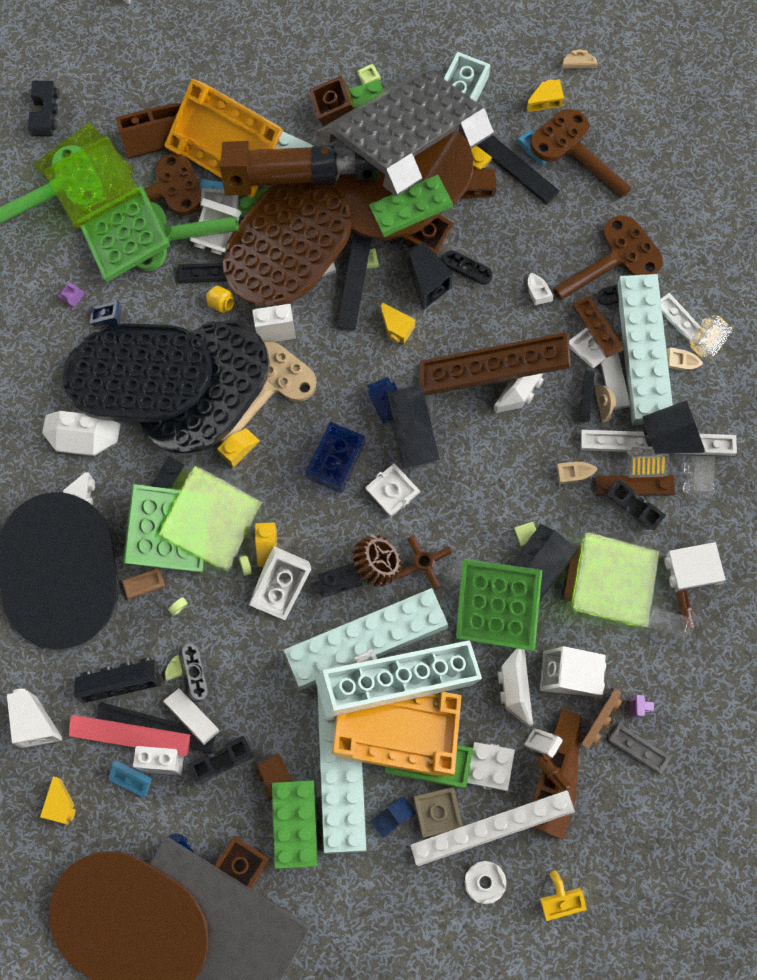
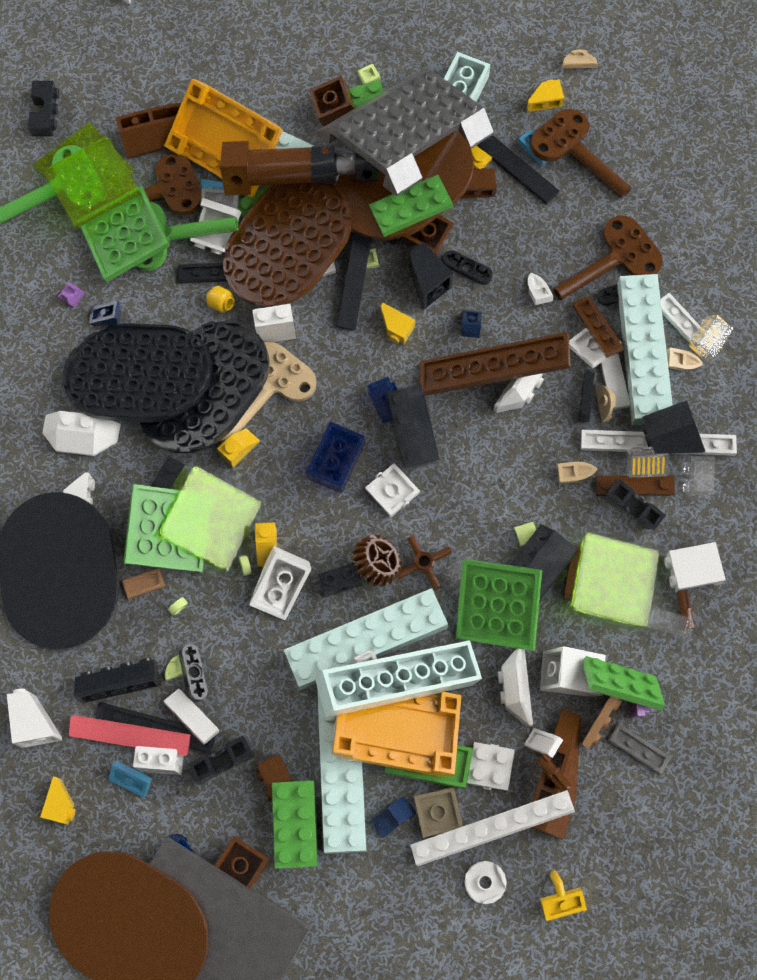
(471, 324): none -> dark blue slope
(623, 683): none -> bright green plate

